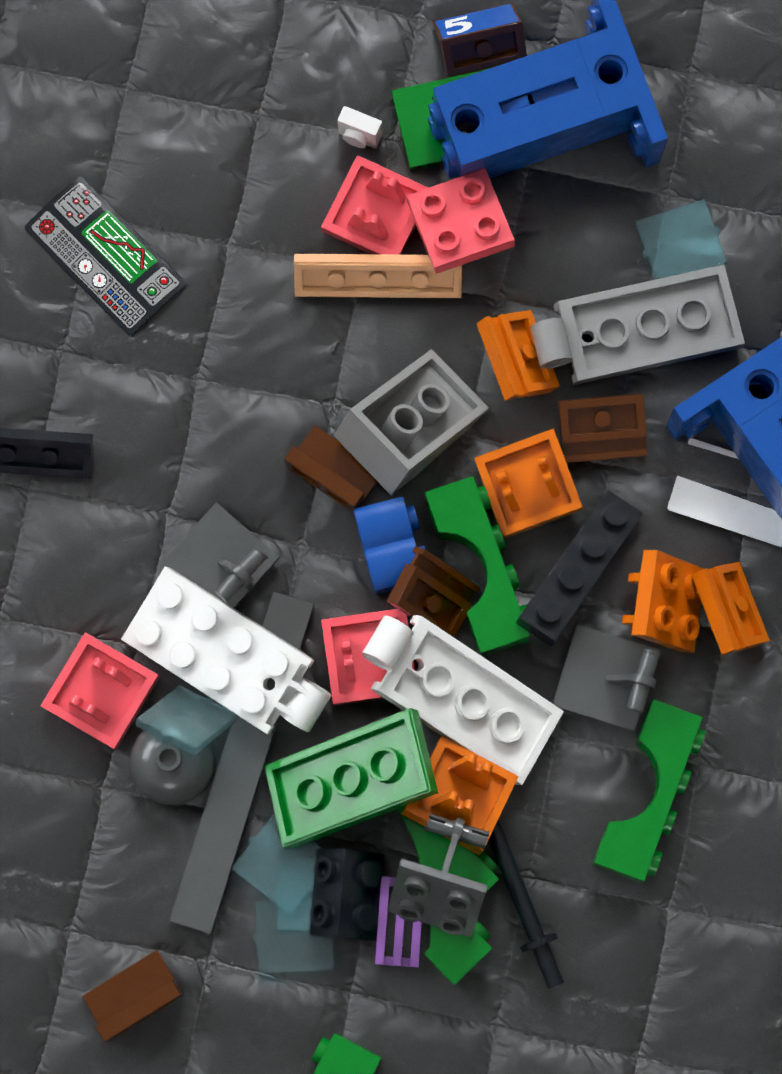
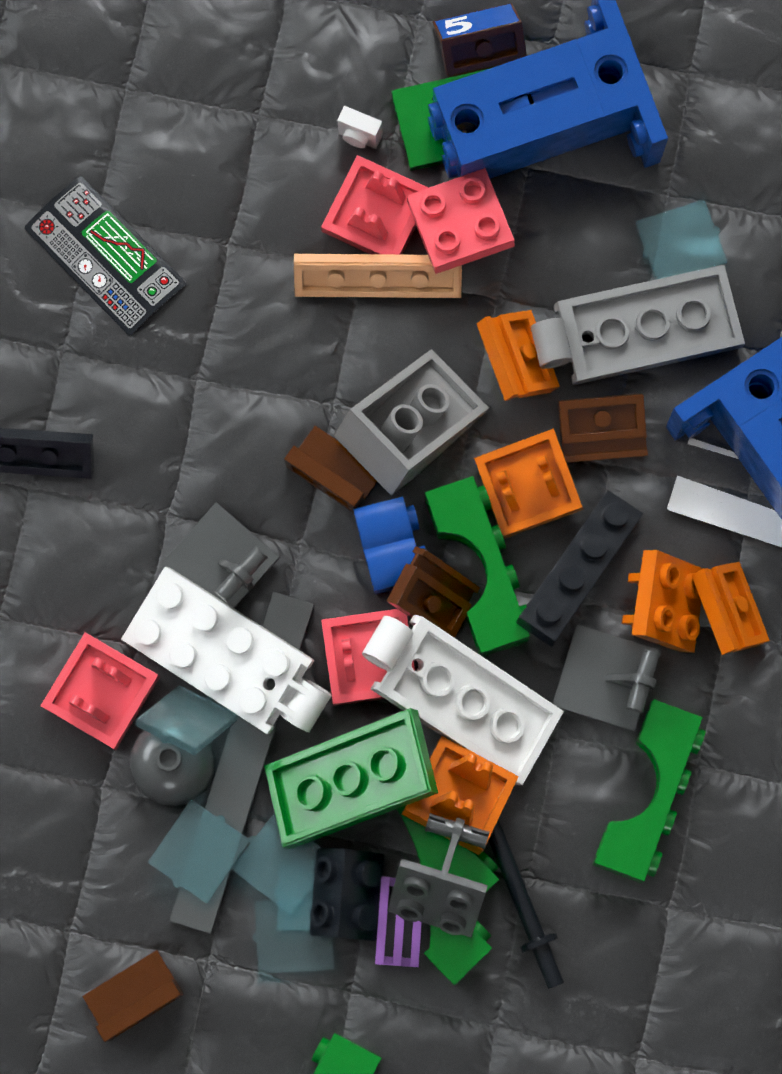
(199, 851): none -> clear light blue piece

